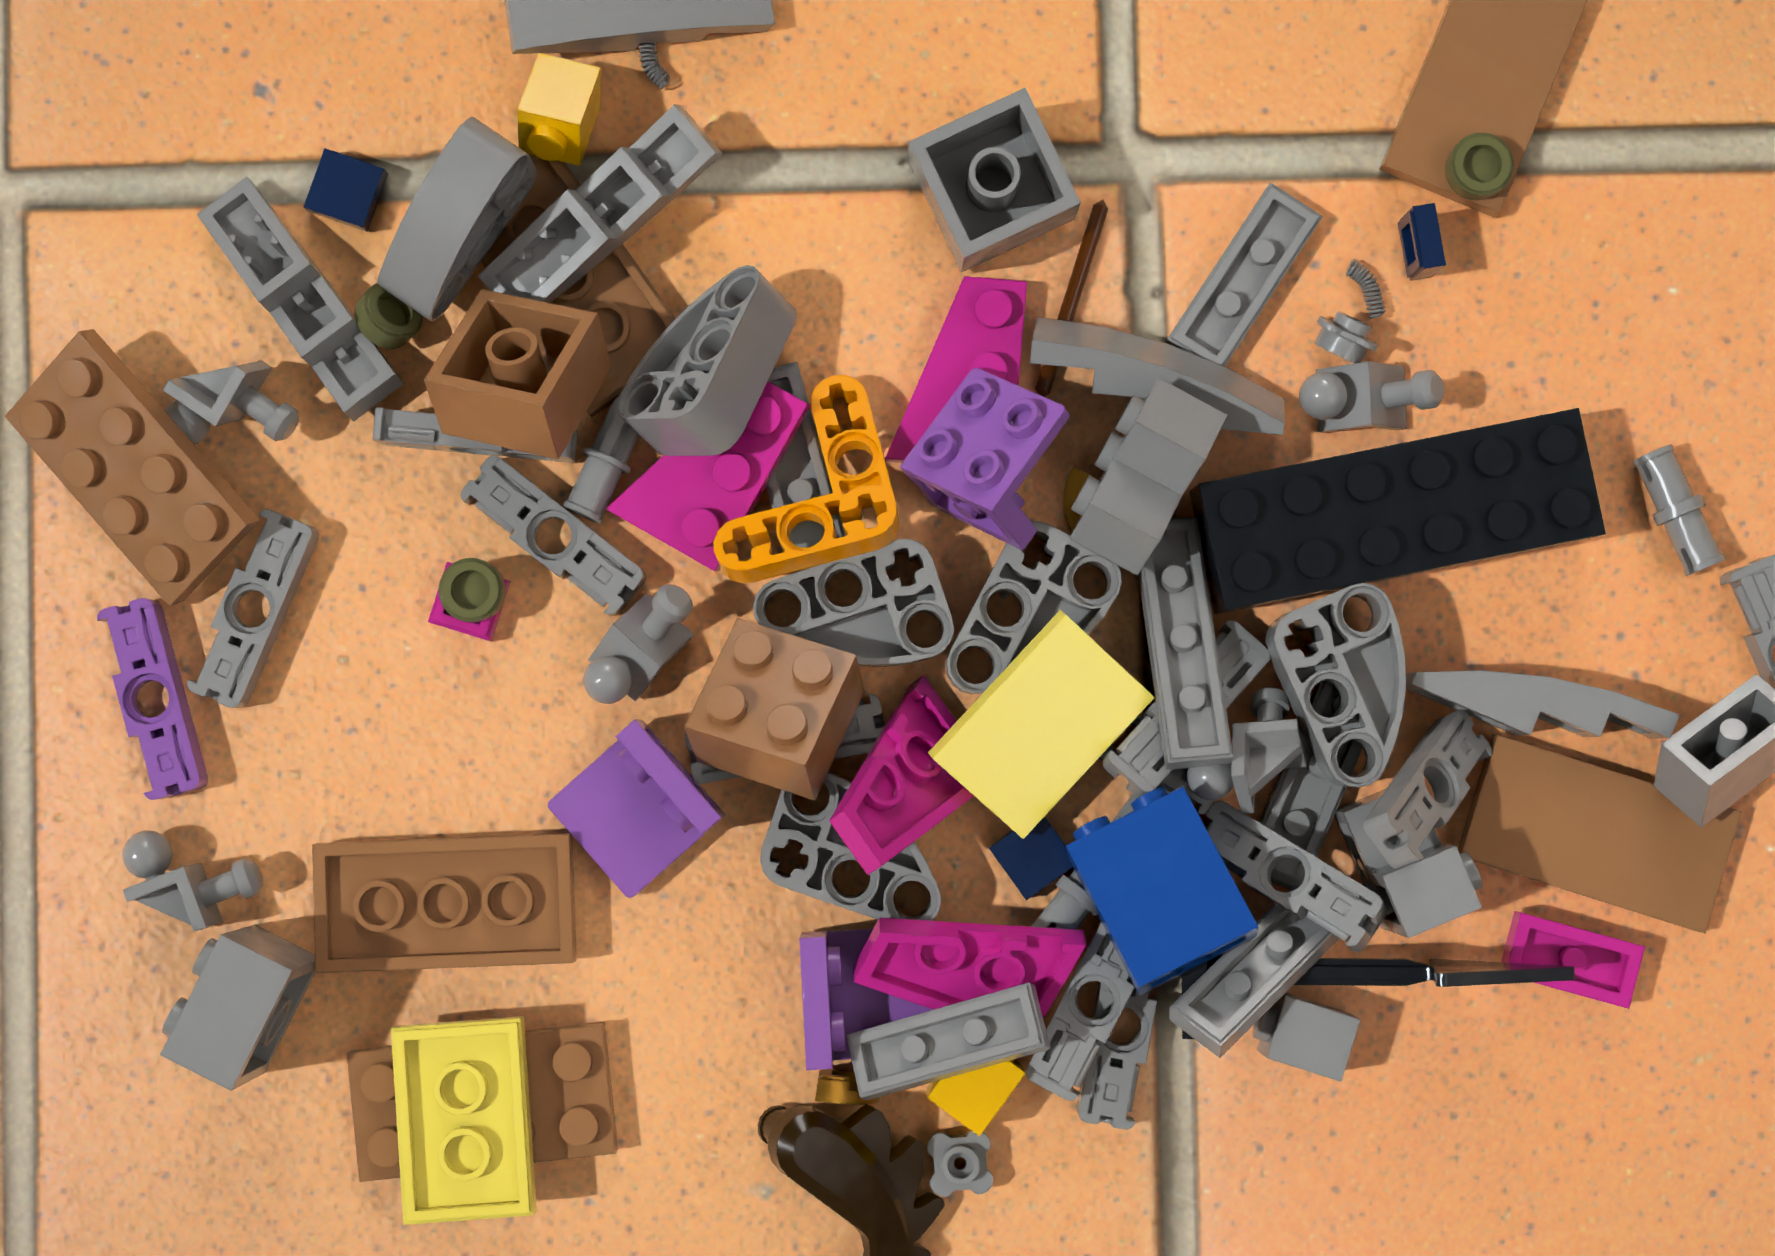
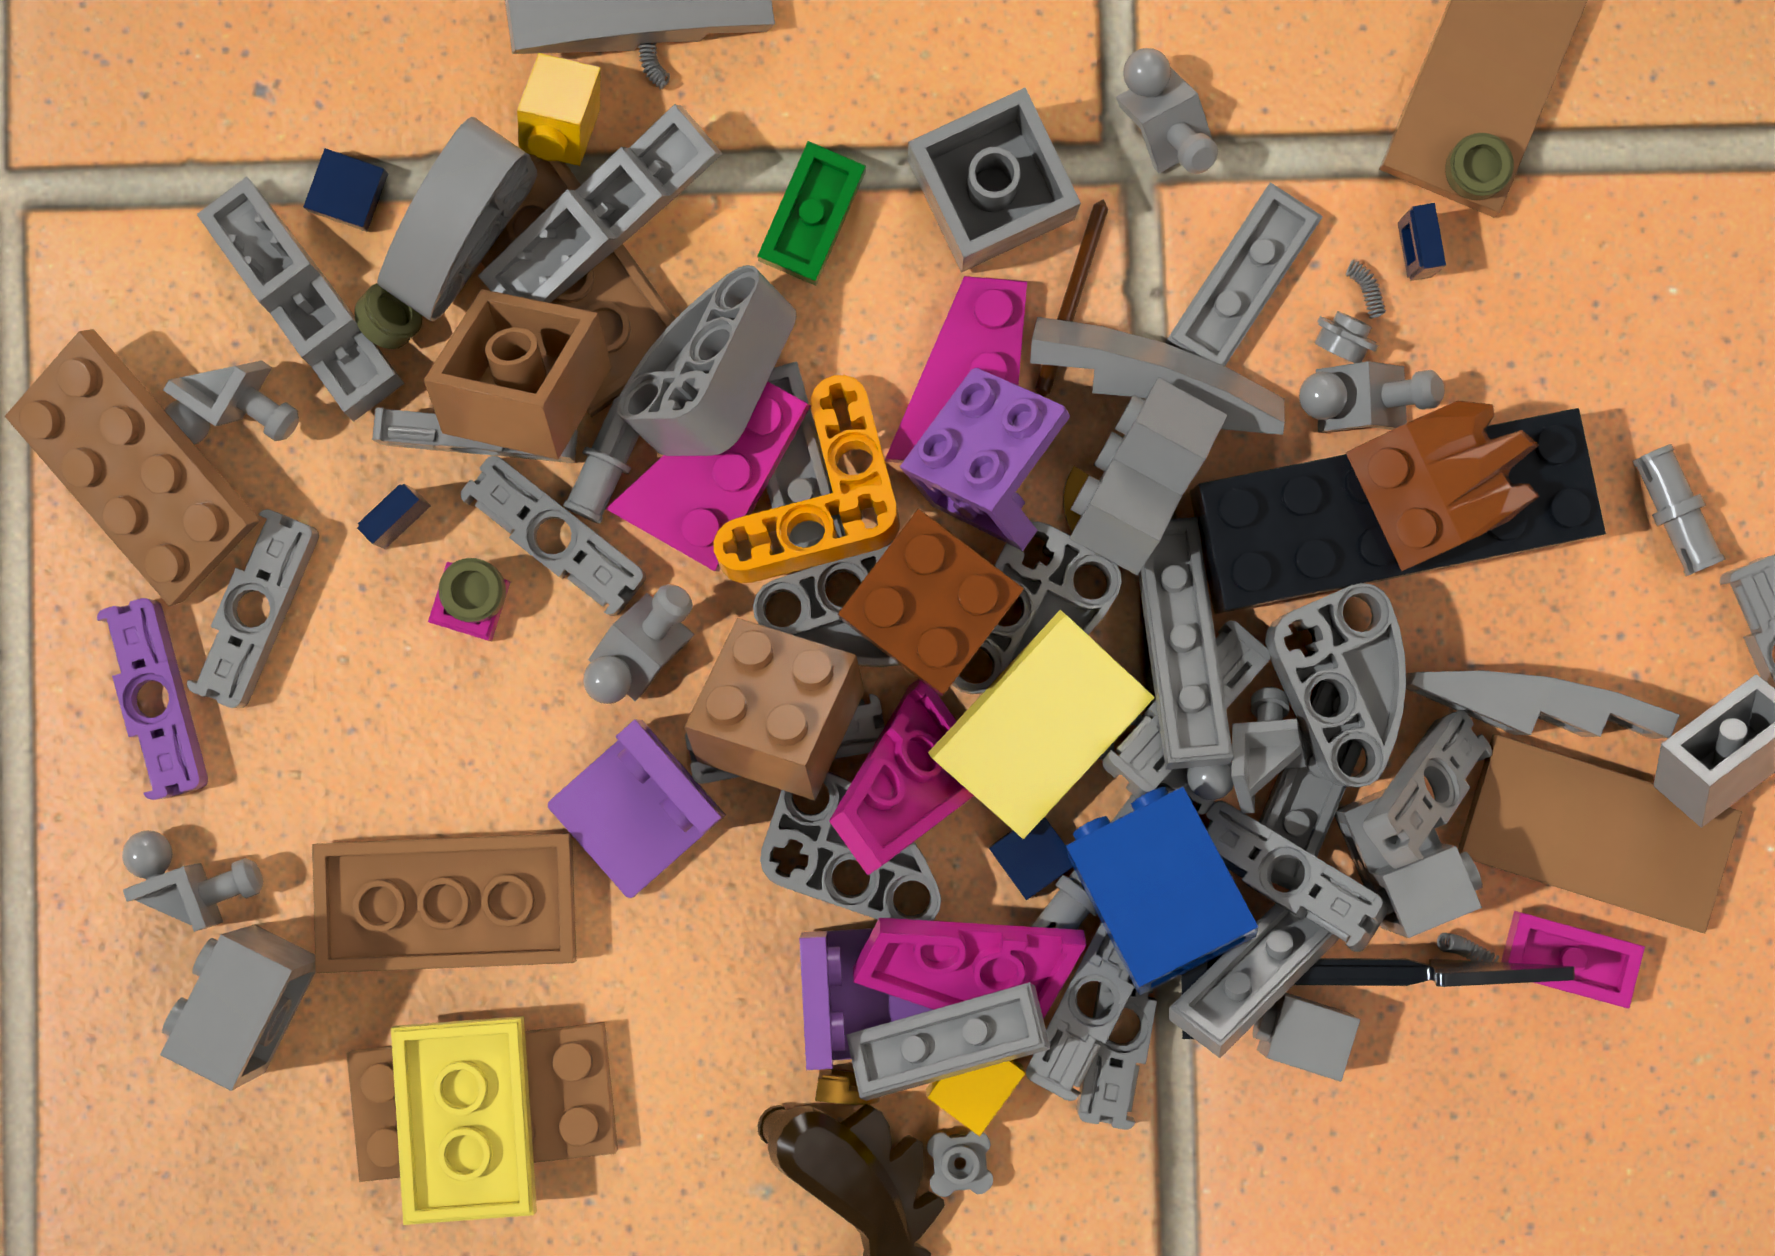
(393, 516): none -> dark blue tile
(811, 213): none -> green plate
(930, 602): none -> dark orange brick
(1166, 113): none -> light grey piece
(1442, 480): none -> dark orange plate
(1457, 943): none -> light grey leg

